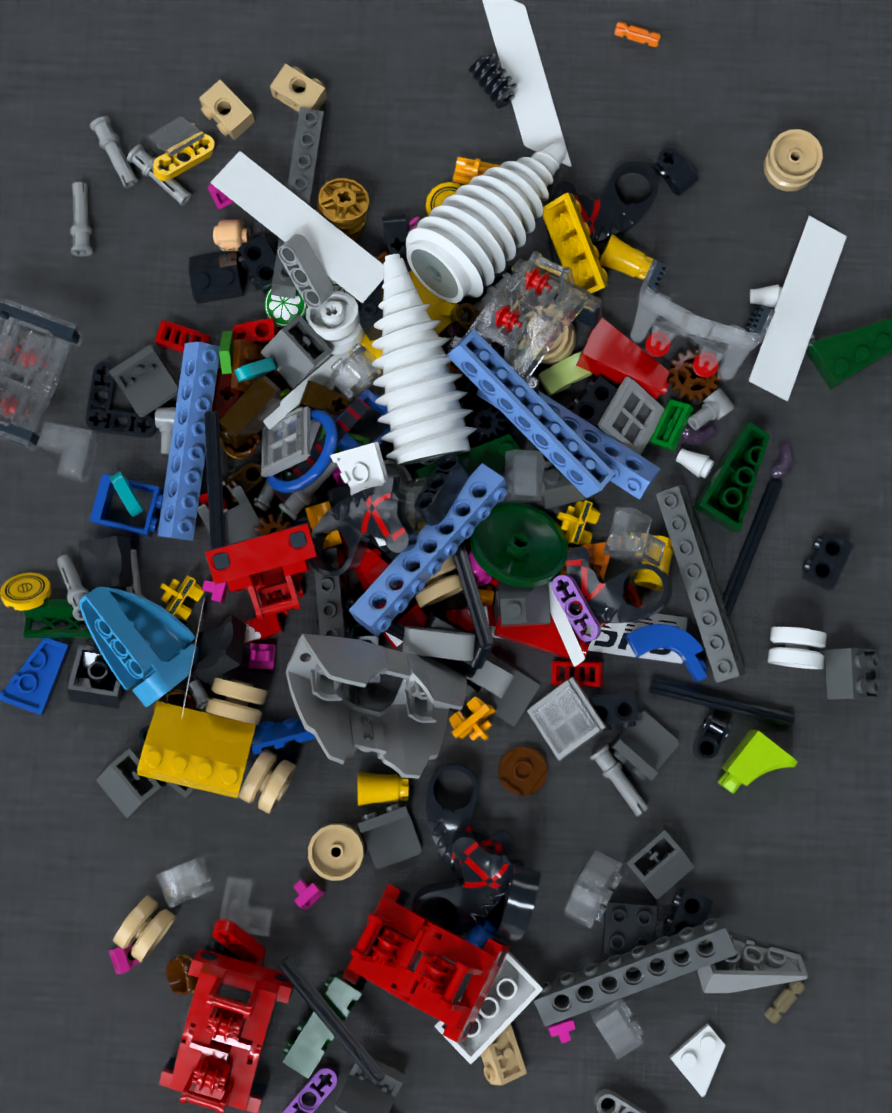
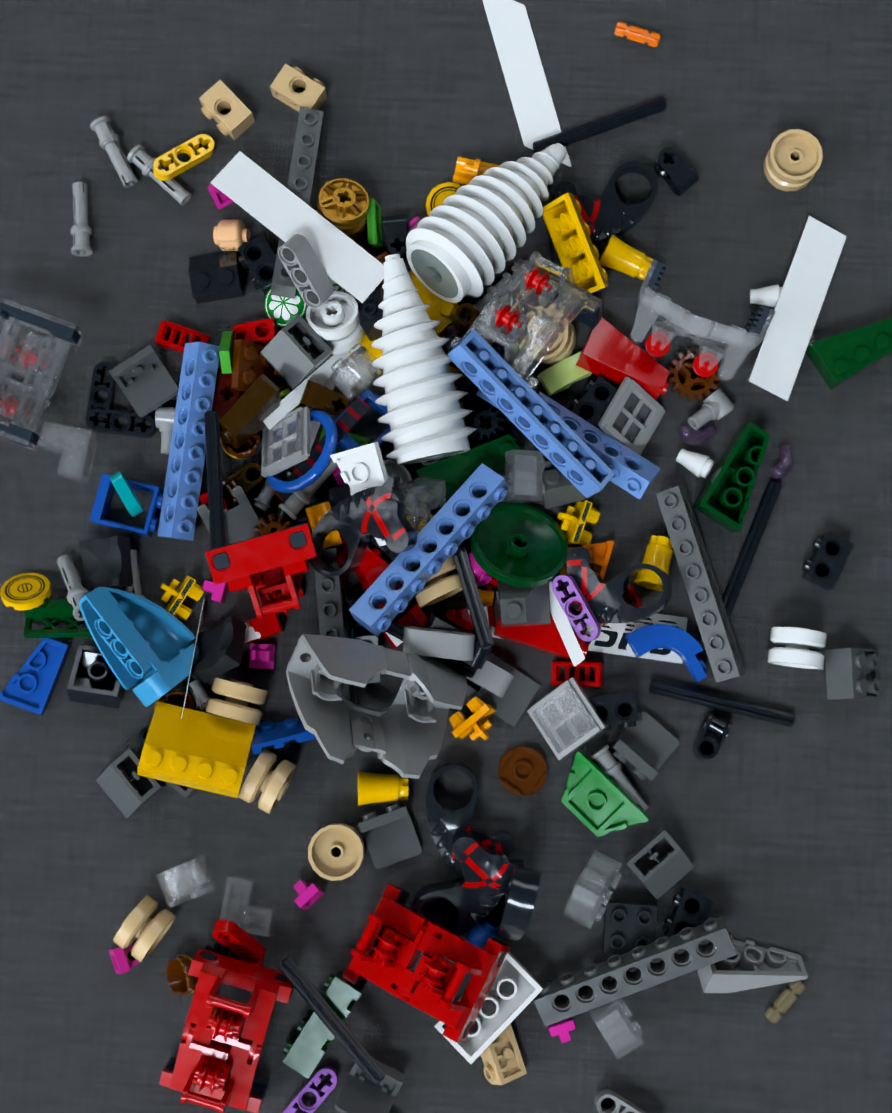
(176, 136): clear piece -> none
(255, 369): teal beam -> none
(374, 225): none -> bright green tile
(441, 489): black beam -> none
(493, 80): black piece -> none
(598, 800): none -> green wing
(603, 124): none -> black axle
(630, 538): clear brick -> none
(675, 425): green tile -> none
(699, 1058): white wing -> none
(752, 759): lime hips -> none

